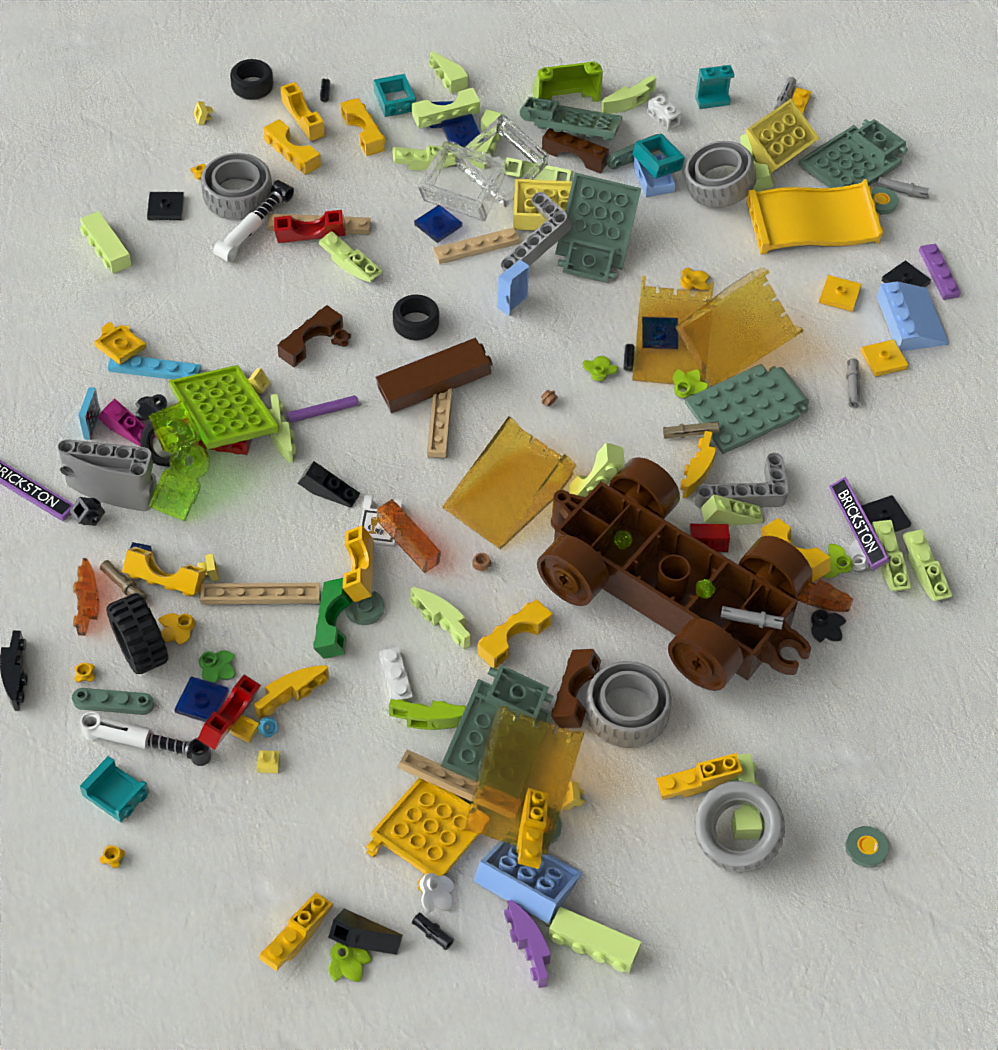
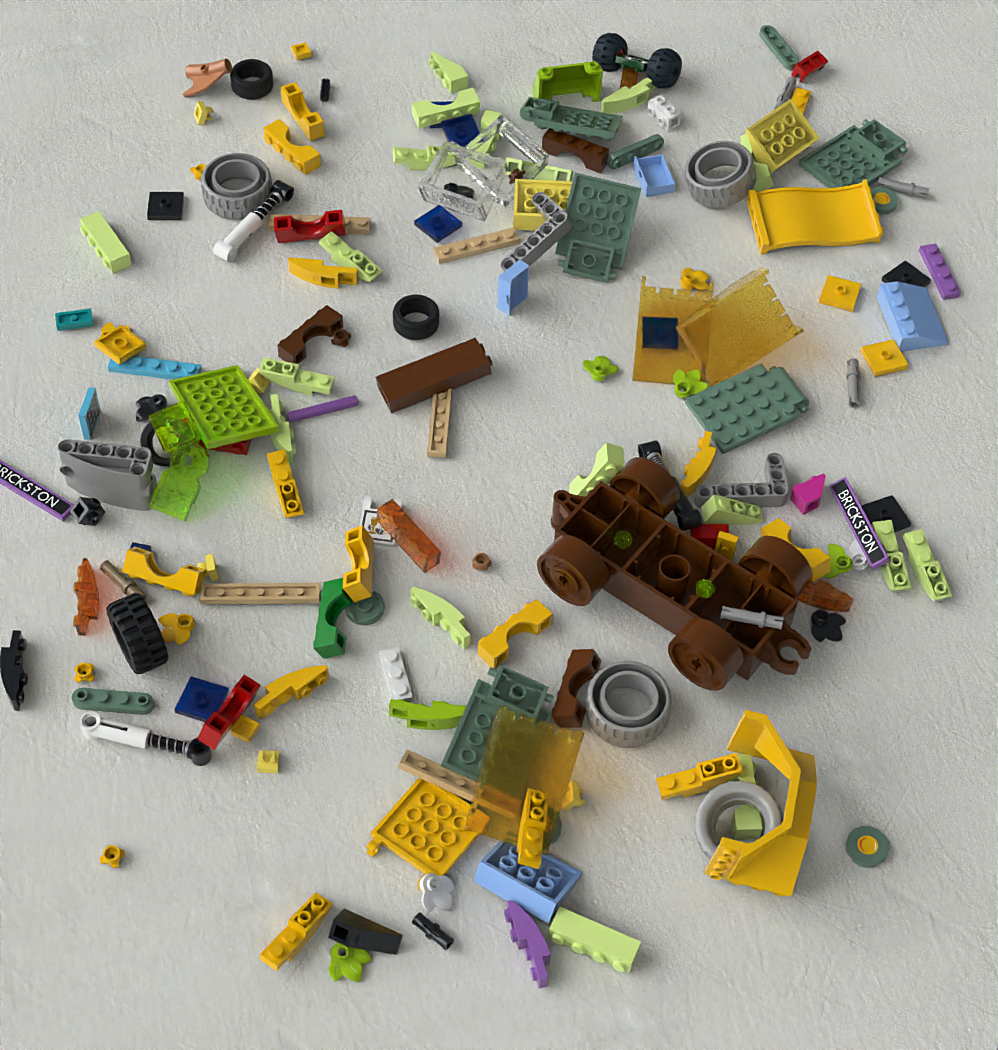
(74, 319): none -> teal plate
(113, 790): teal panel -> none
(122, 422): dark pink slope -> none
(206, 75): none -> nougat pin
(219, 668): bright green plate -> none
(273, 727): medium azure plate -> none
(284, 484): none -> yellow slope
(293, 378): none -> yellowish green slope
(301, 51): none -> yellow plate
(317, 273): none -> yellow slope
(327, 485): black slope -> none
(355, 114): yellow arch -> none
(390, 85): teal window -> none
(462, 190): none -> black plate
(509, 484): clear yellow windscreen -> none
(516, 174): none -> reddish brown plate
(549, 397): medium nougat plate -> none
(629, 77): none -> tile
(629, 357): black piece -> none
(662, 67): none -> black plate
(663, 167): teal window -> none
(687, 516): none -> black piece
(692, 429): dark tan pin -> none
(714, 86): teal panel -> none
(726, 544): none -> yellow plate
(776, 857): none -> yellow panel
(779, 46): none -> sand green plate
(808, 494): none -> dark pink slope
(809, 65): none -> red hinge

